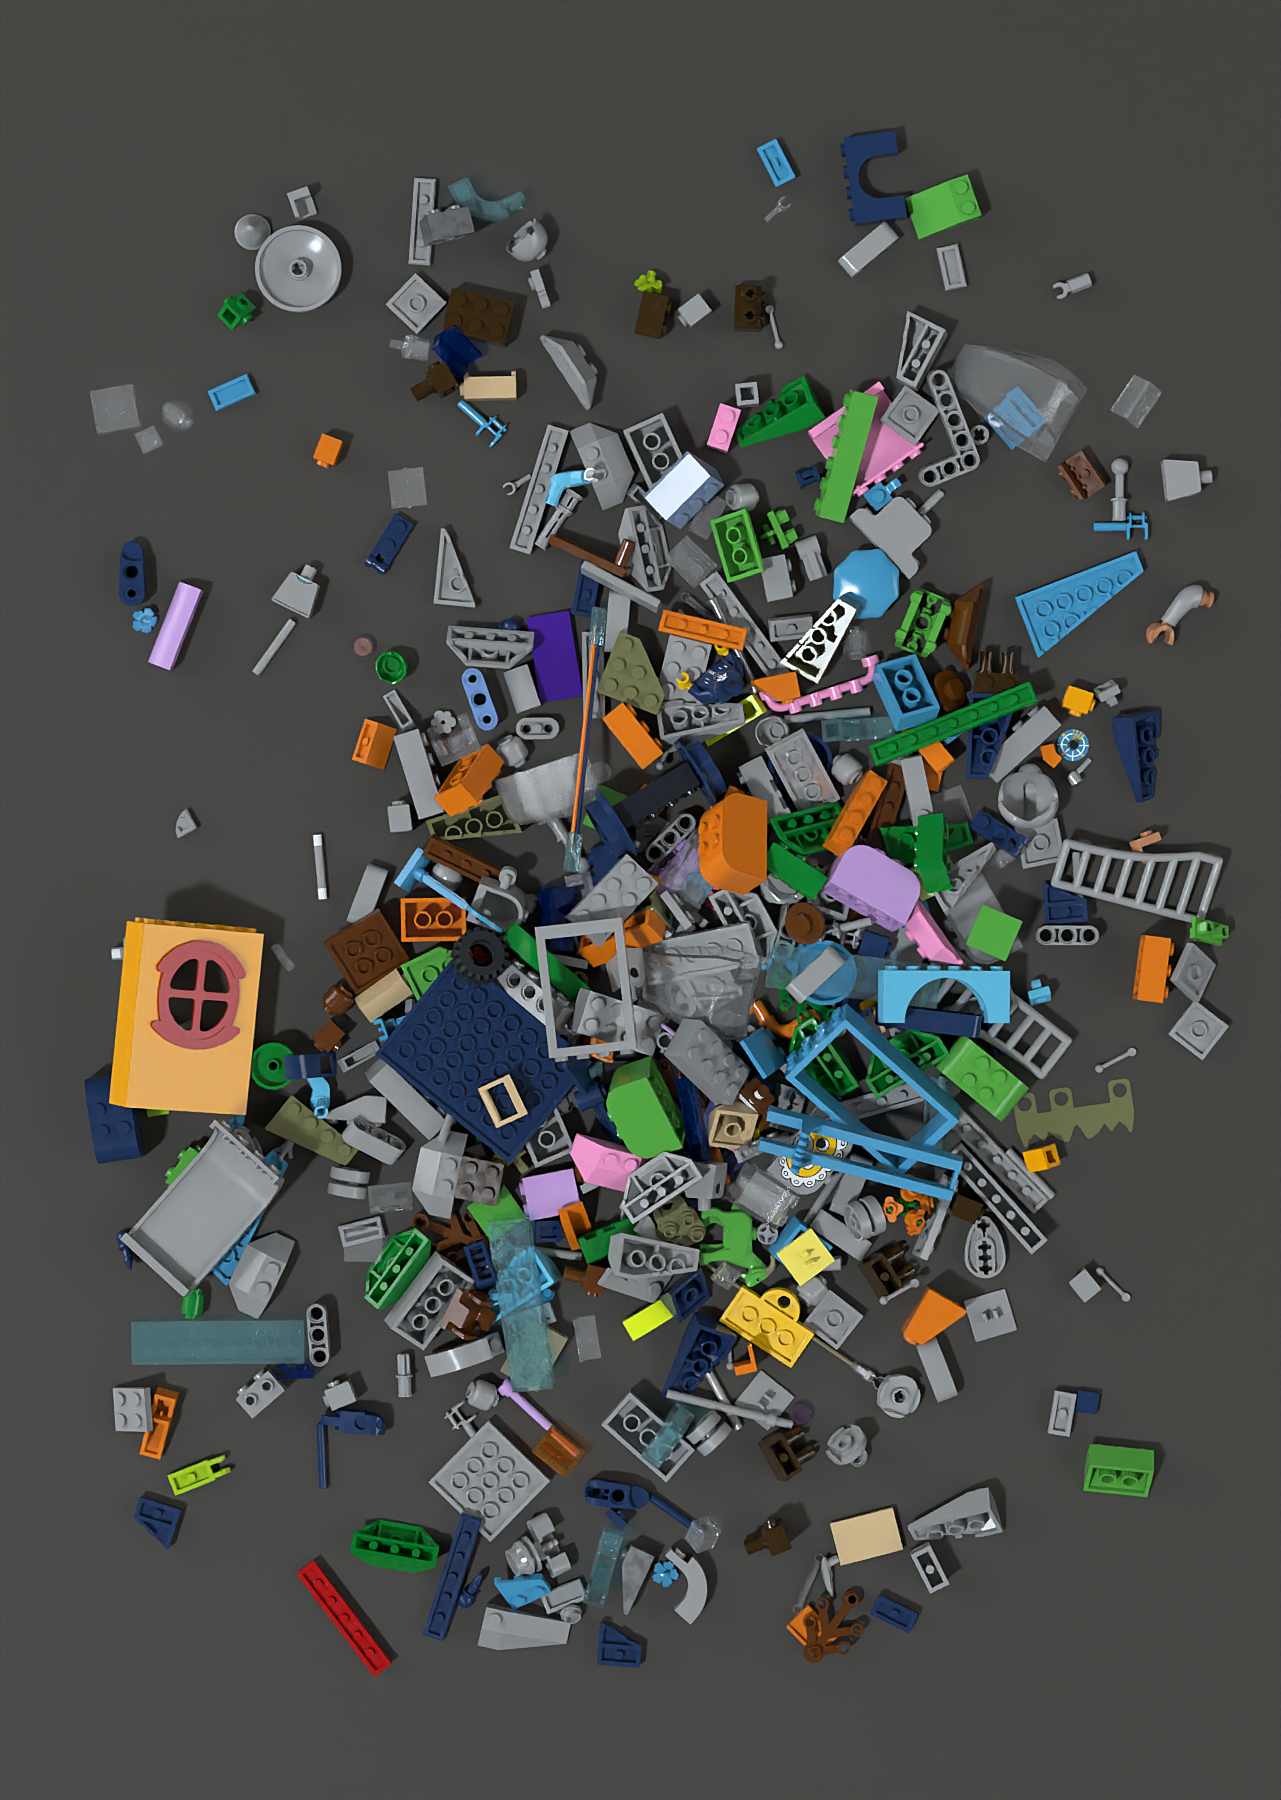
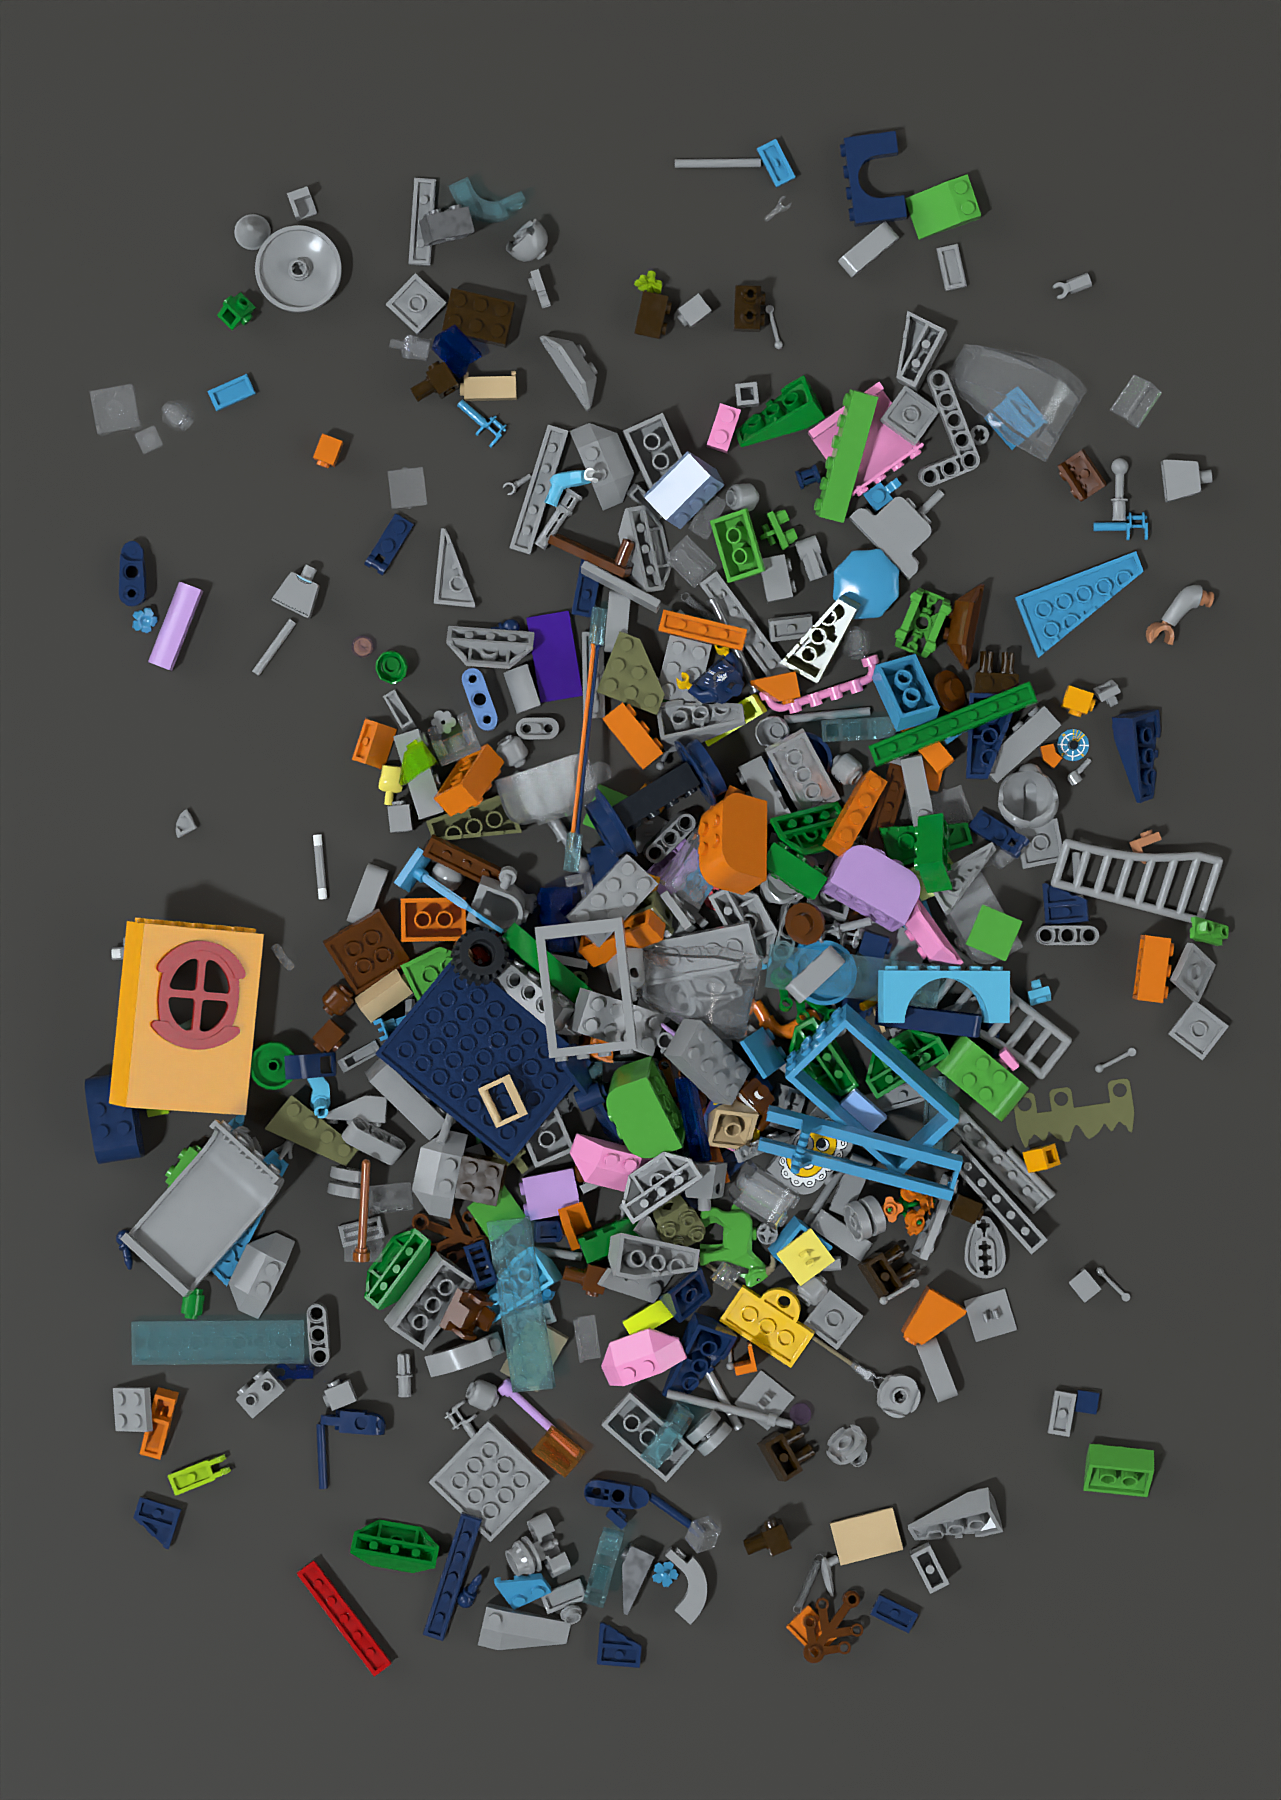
(361, 1251): none -> dark orange piece
(390, 782): none -> light yellow piece
(415, 761): none -> clear neon green slope
(641, 1356): none -> bright pink wedge
(717, 163): none -> light grey bar
(863, 1110): none -> light blue tile
(1007, 1059): none -> bright pink plate

